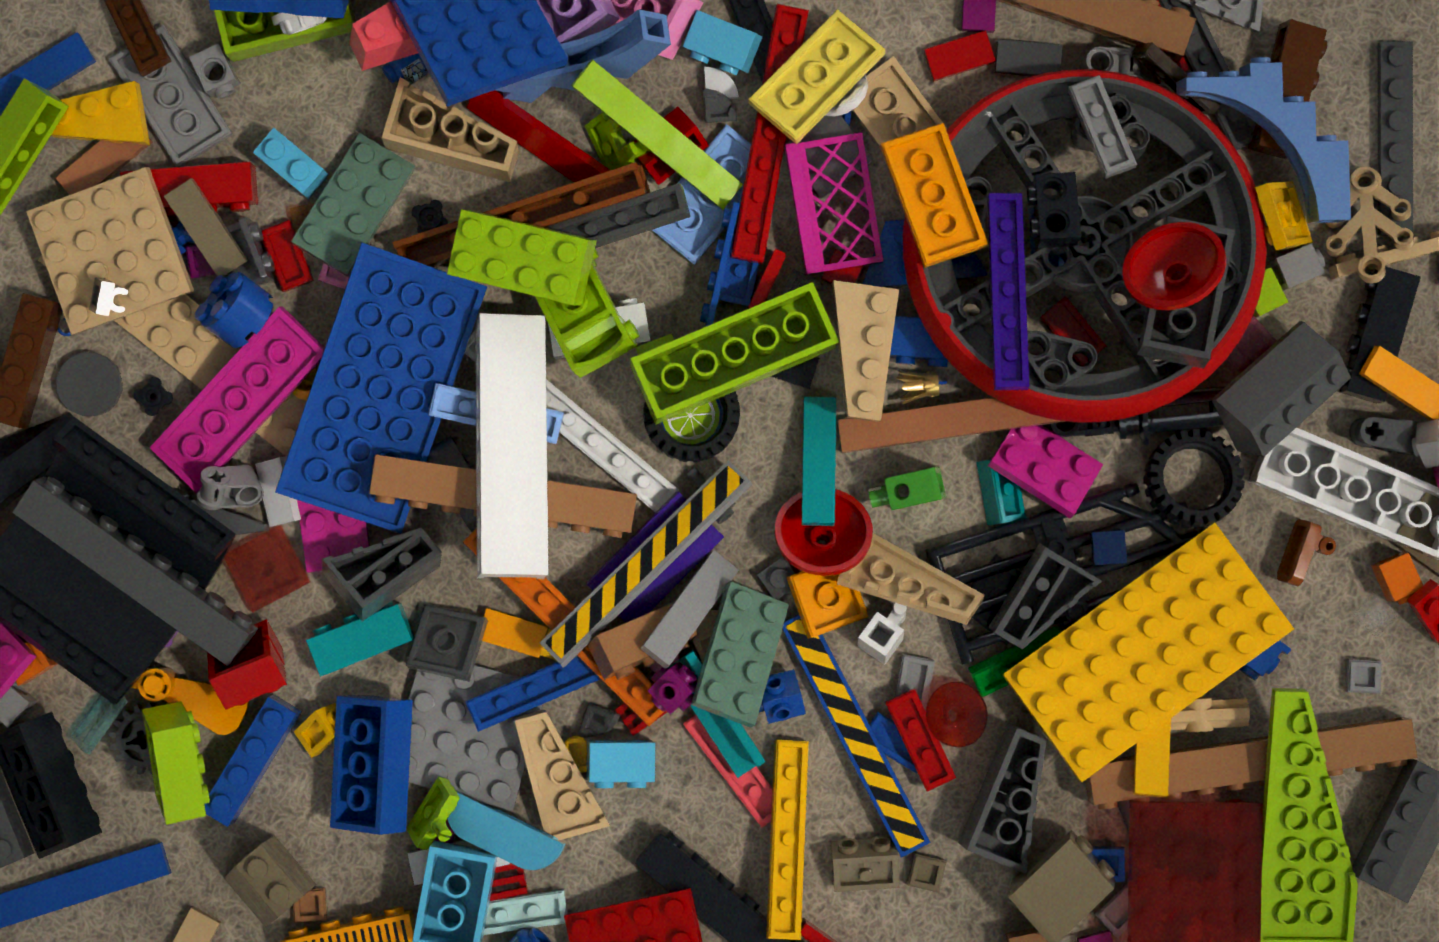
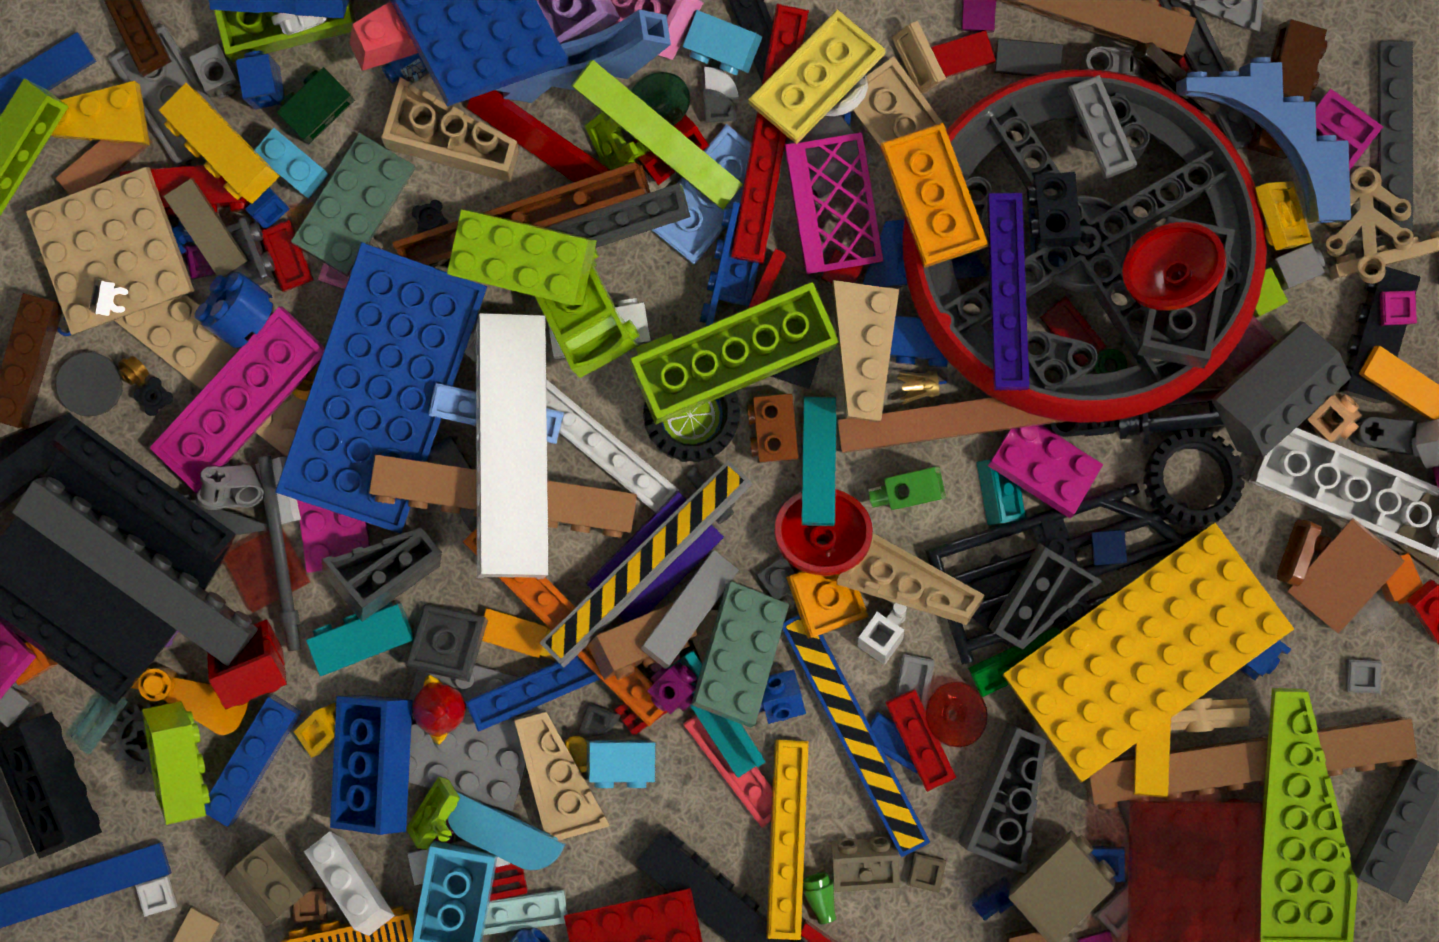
(133, 371): none -> pearl gold plate
(156, 895): none -> white tile
(218, 143): none -> yellow brick
(260, 80): none -> blue brick
(267, 208): none -> blue tile
(289, 616): none -> dark grey bar
(315, 104): none -> dark green brick
(349, 883): none -> white brick
(438, 709): none -> red hat
(664, 89): none -> clear green dish
(774, 428): none -> dark orange brick
(820, 895): none -> bright green cone
(918, 57): none -> tan tile
(993, 899): none -> clear blue piece
(1117, 356): none -> green plate
(1328, 426): none -> light nougat brick
(1346, 575): none -> nougat tile
(1347, 122): none -> dark pink wing
(1398, 308): none -> dark pink tile

